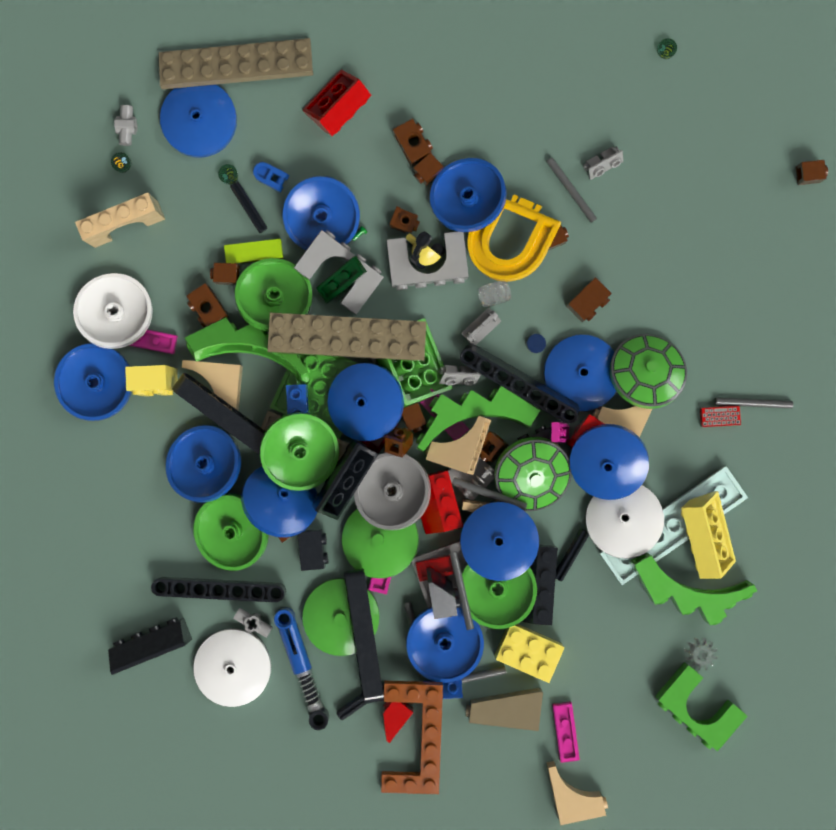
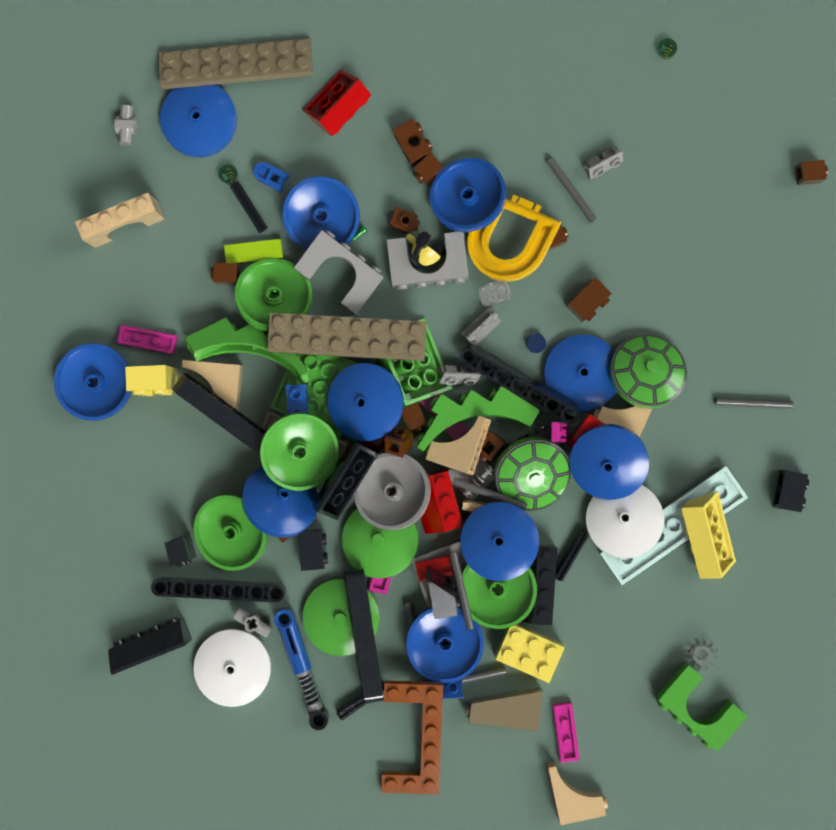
(105, 296): white dish -> none
(121, 162): clear green tile -> none
(180, 551): none -> black brick
(199, 298): reddish brown brick -> none
(203, 464): blue dish -> none
(341, 279): dark green tile -> none
(395, 717): red slope -> none
(686, 599): bright green arch -> none
(720, 416): tile -> none
(791, 491): none -> black brick

